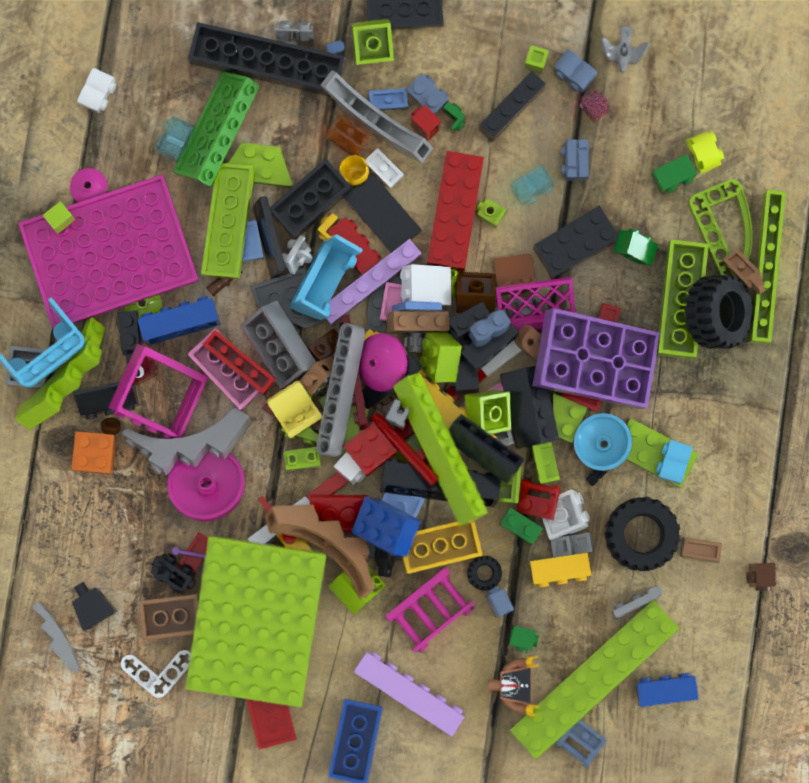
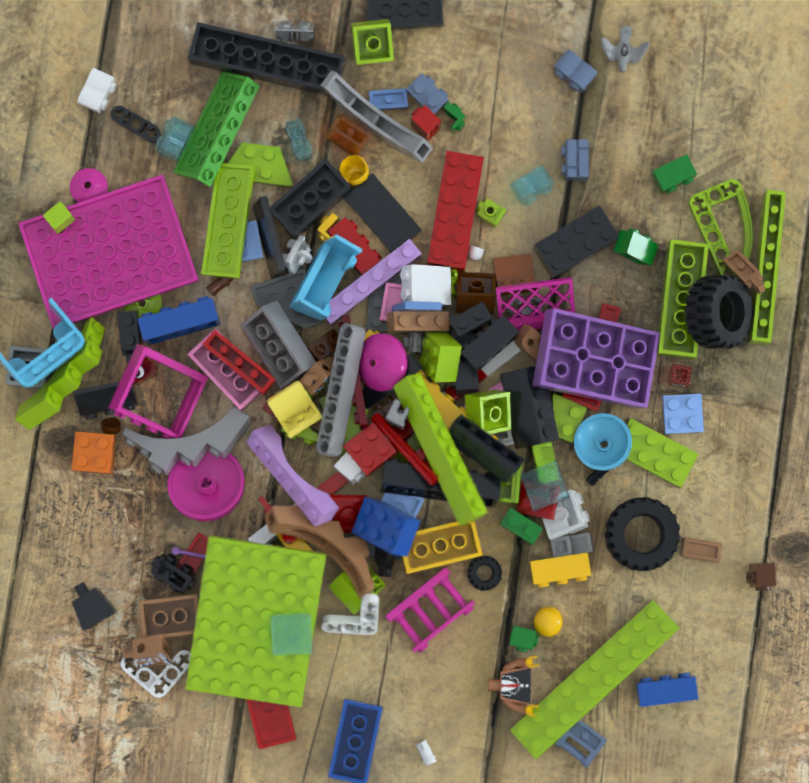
(61, 643): light grey slope -> none
(126, 113): none -> black beam
(150, 651): none -> medium nougat torso
(291, 634): none -> clear light blue tile
(300, 143): none -> clear light blue brick
(302, 458): lime hips -> none
(314, 503): none -> lavender arch
(336, 47): medium blue piece -> none
(361, 624): none -> white beam
(384, 168): white plate -> none
(410, 694): lavender brick -> none
(426, 753): none -> white pin
(475, 253): none -> white hinge
(494, 326): sand blue brick -> none
(499, 601): sand blue brick -> none
(512, 106): black brick -> none
(536, 59): lime panel -> none
(545, 485): none -> clear light blue tile
(548, 621): none -> yellow hair
(594, 105): clear pink brick -> none
(637, 602): light grey hinge -> none
(674, 461): medium azure brick -> none
(679, 375): none -> clear red brick
(682, 414): none -> light blue plate
(705, 151): neon yellow cylinder -> none

